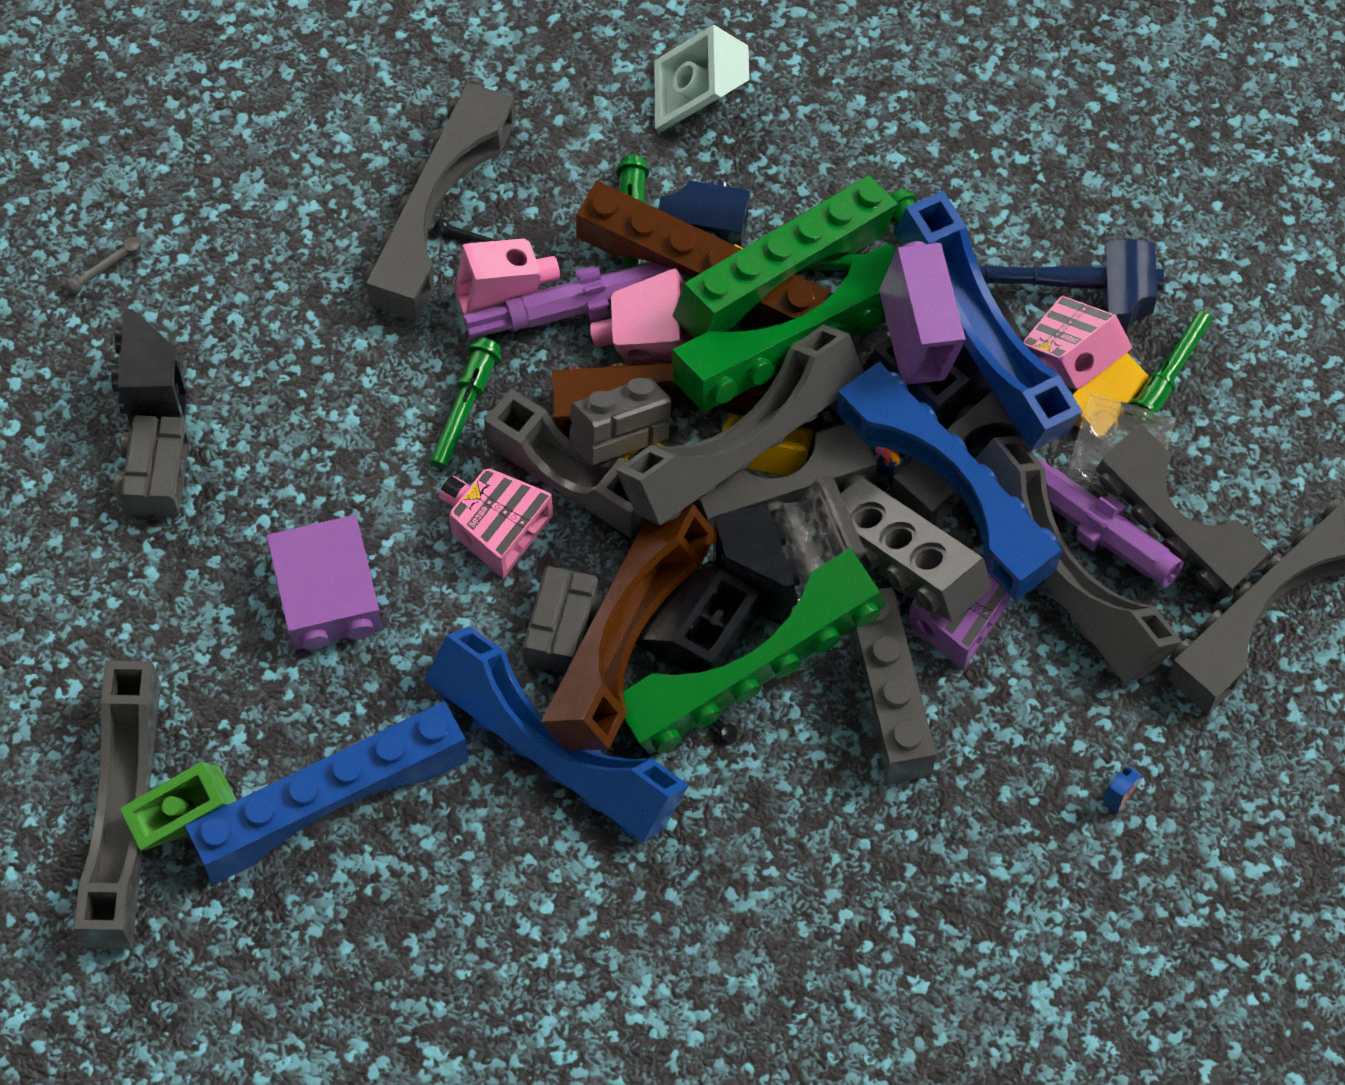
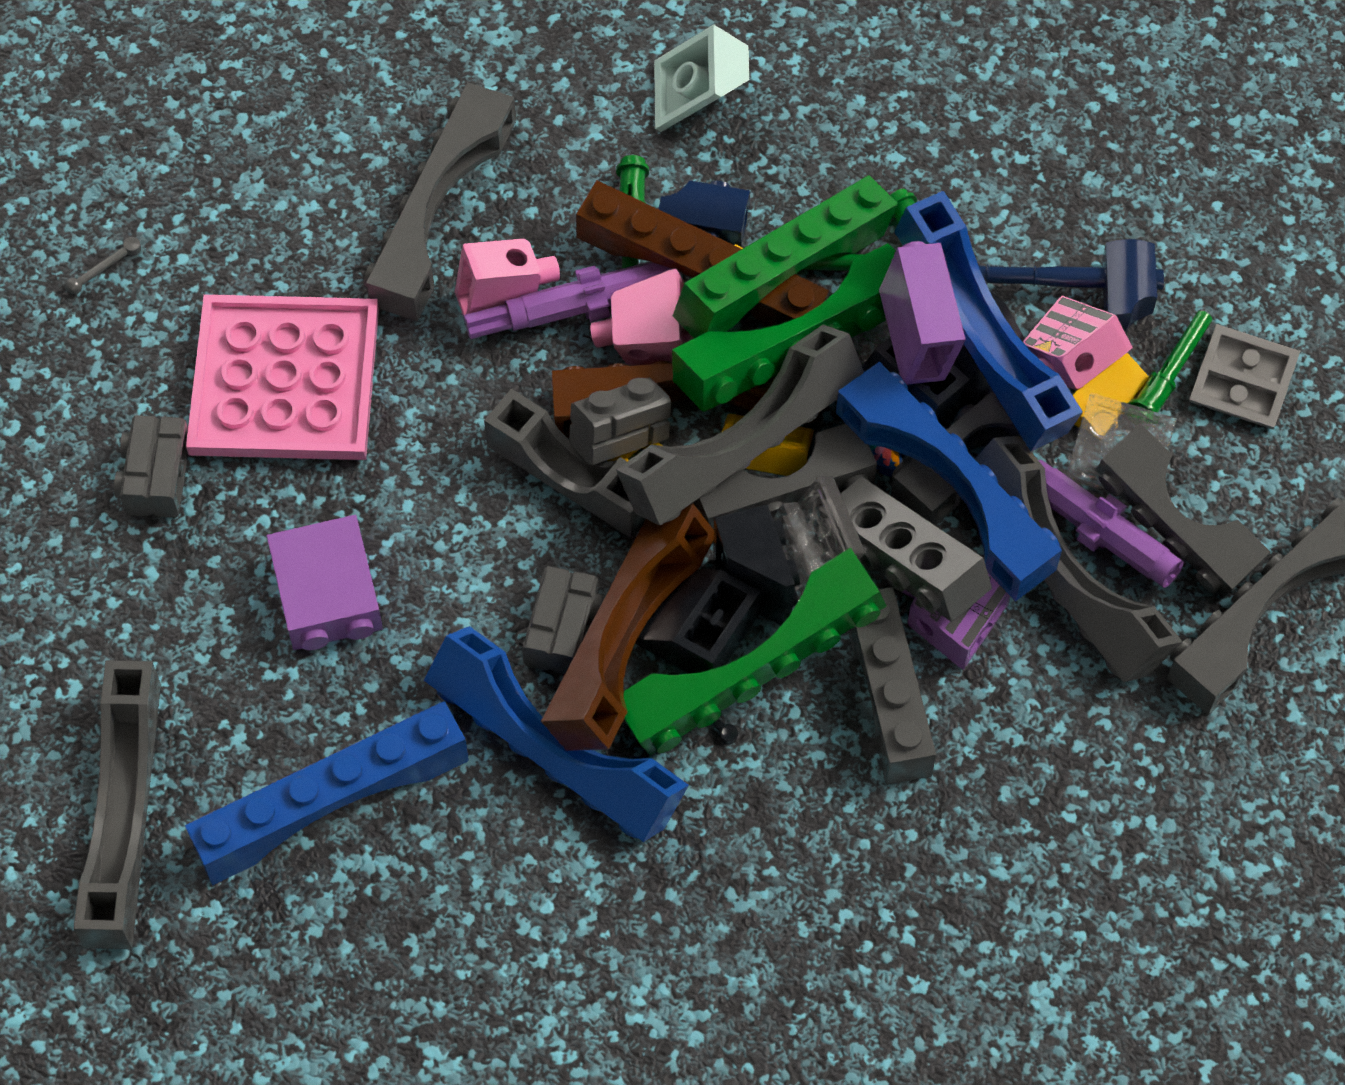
(147, 372): black slope -> none
(166, 809): bright green slope -> none
(283, 377): none -> bright pink plate
(443, 227): black hinge -> none
(482, 358): green pin -> none
(496, 516): bright pink torso -> none
(1121, 788): blue tile -> none
(1244, 376): none -> light grey slope

